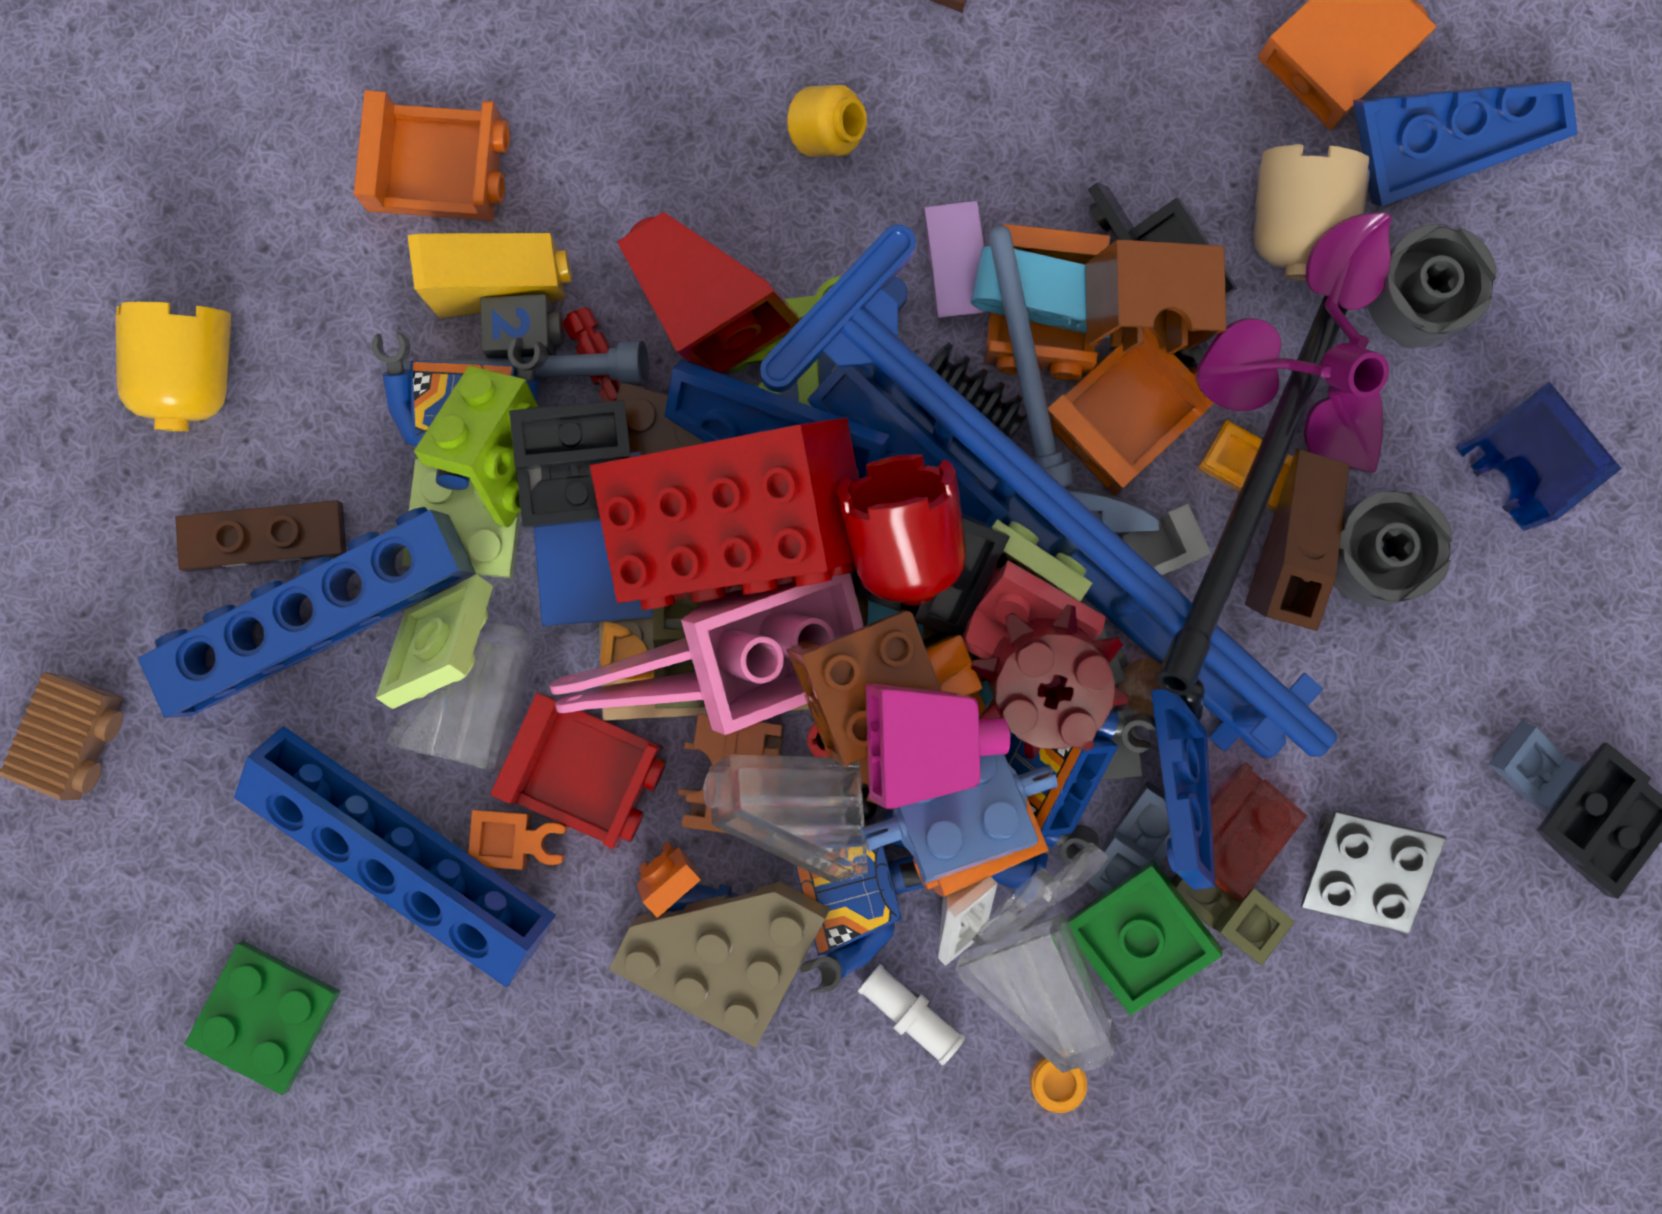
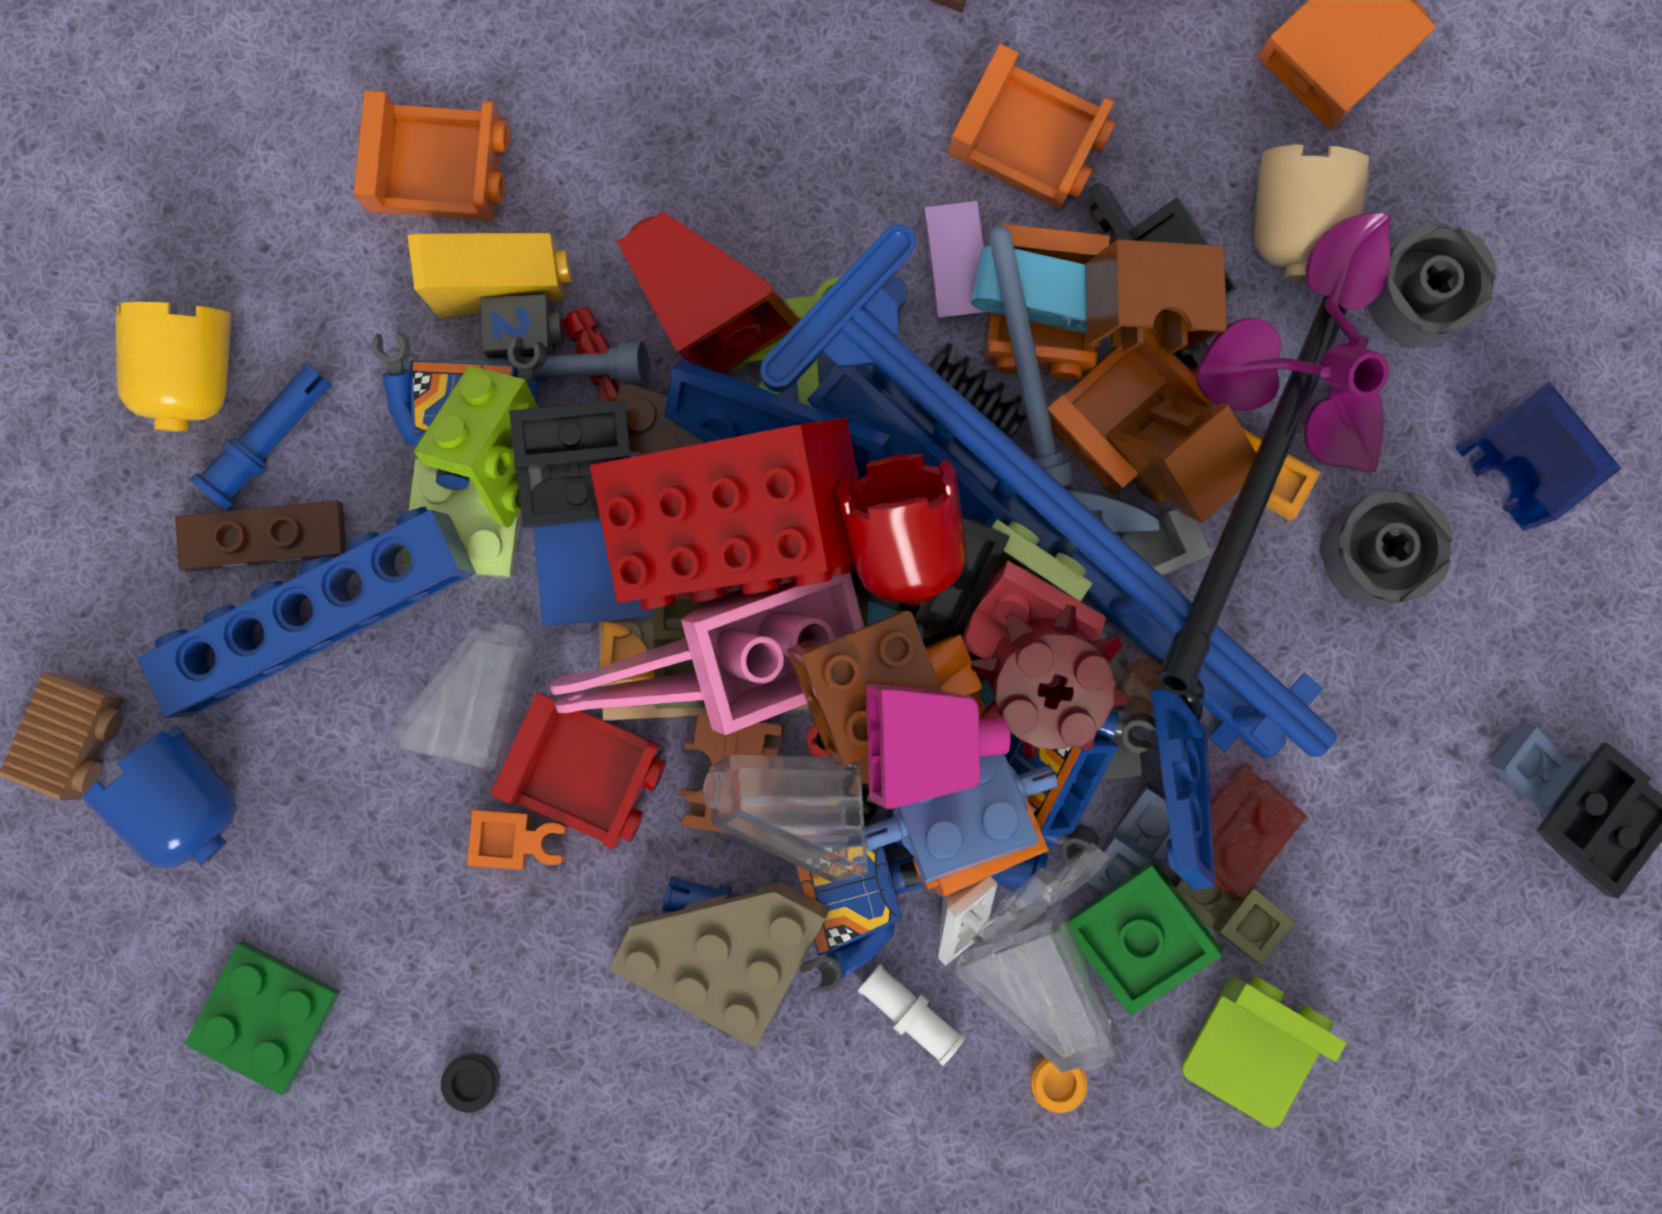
(166, 802): none -> blue cylinder
(245, 455): none -> blue pin
(393, 855): blue brick -> none
(435, 642): yellowish green plate -> none
(470, 1082): none -> black tile
(666, 879): orange plate -> none
(826, 121): yellow head -> none
(1030, 131): none -> orange panel
(1184, 452): none -> dark orange piece
(1258, 1049): none -> lime bracket
(1302, 543): reddish brown slope -> none
(1372, 870): hinge -> none
(1451, 134): blue wing -> none

